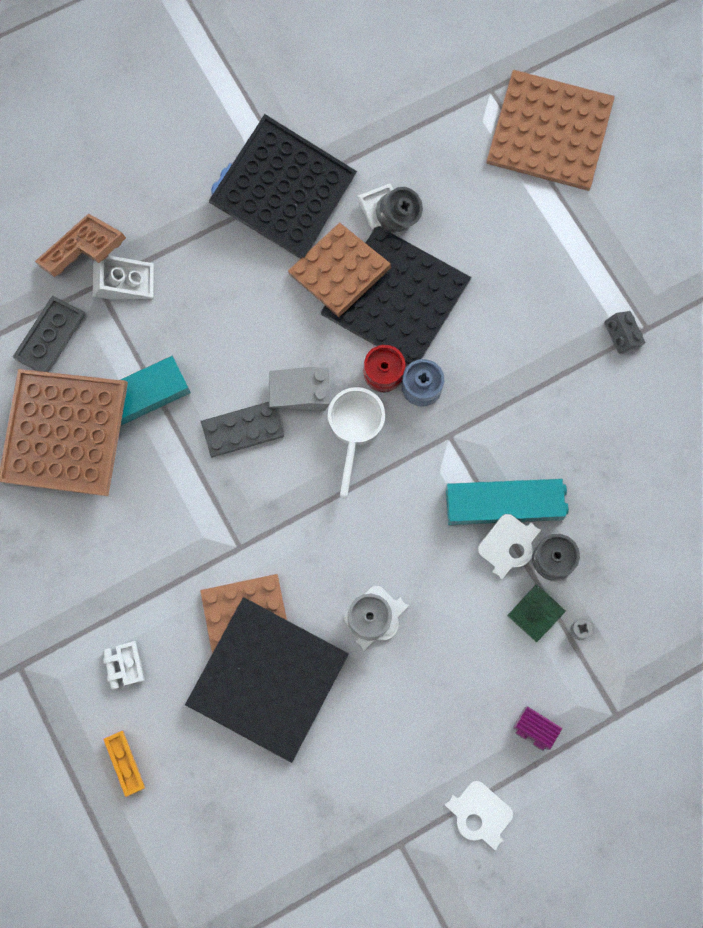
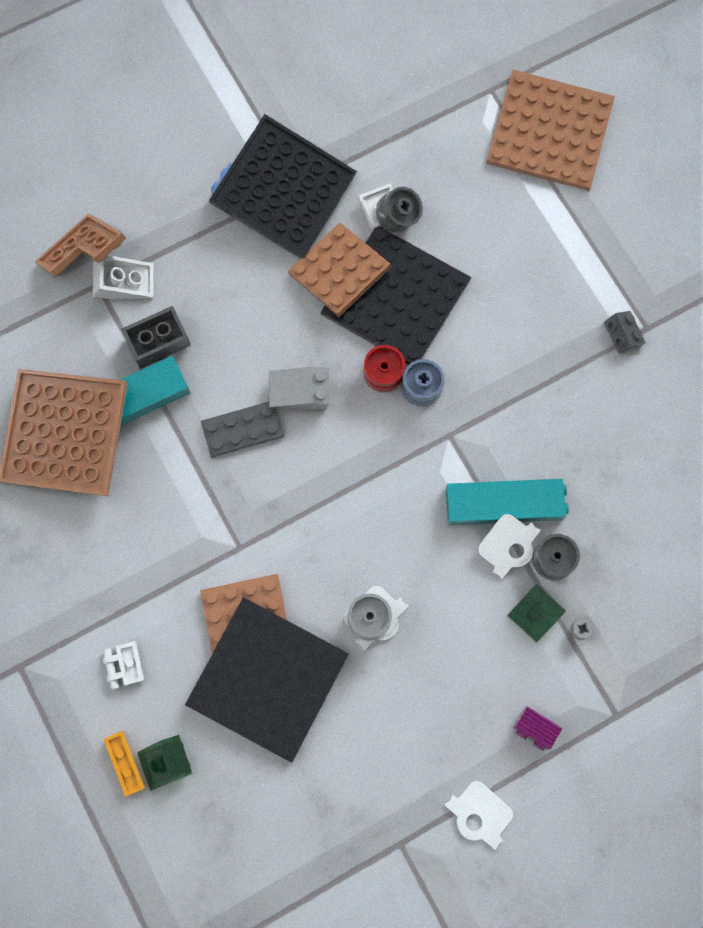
(49, 335): dark grey plate -> none
(156, 336): none -> dark grey brick
(164, 762): none -> clear green slope
(355, 419): white piece -> none

